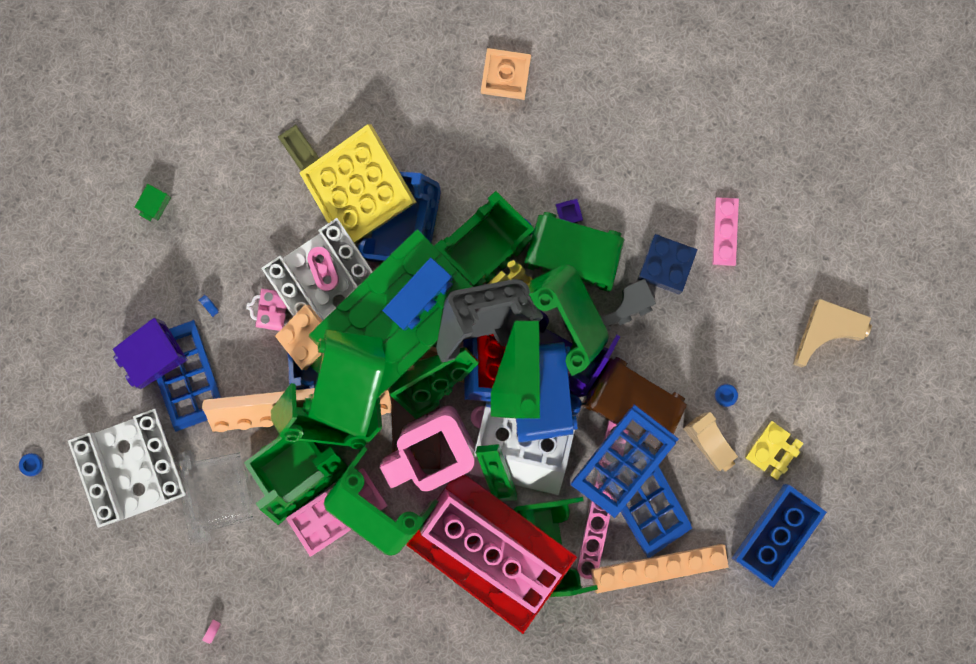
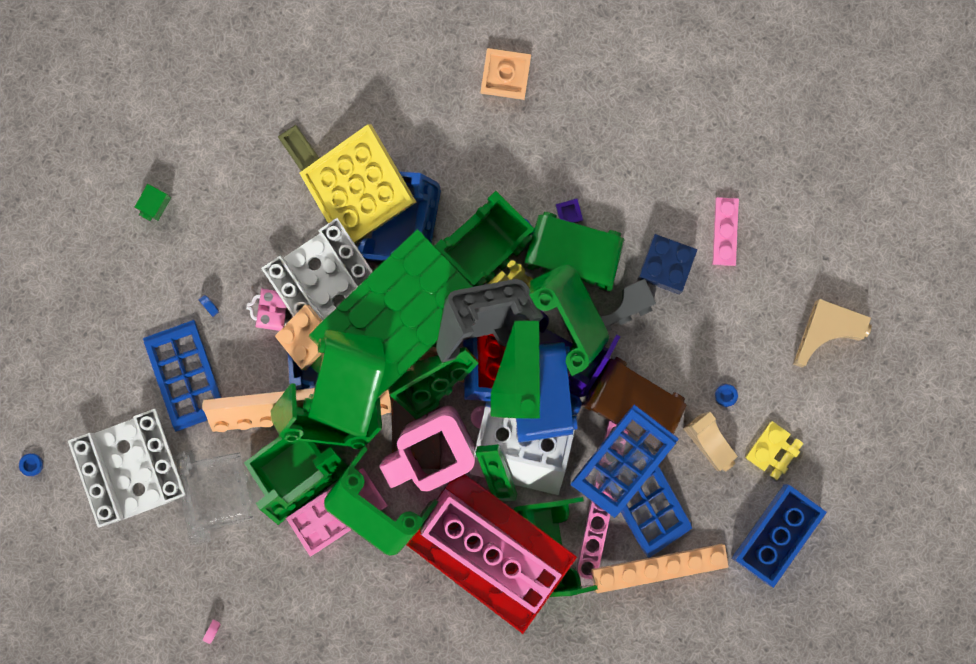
(148, 353): dark purple slope -> none
(323, 269): bright pink plate -> none
(419, 295): blue brick -> none

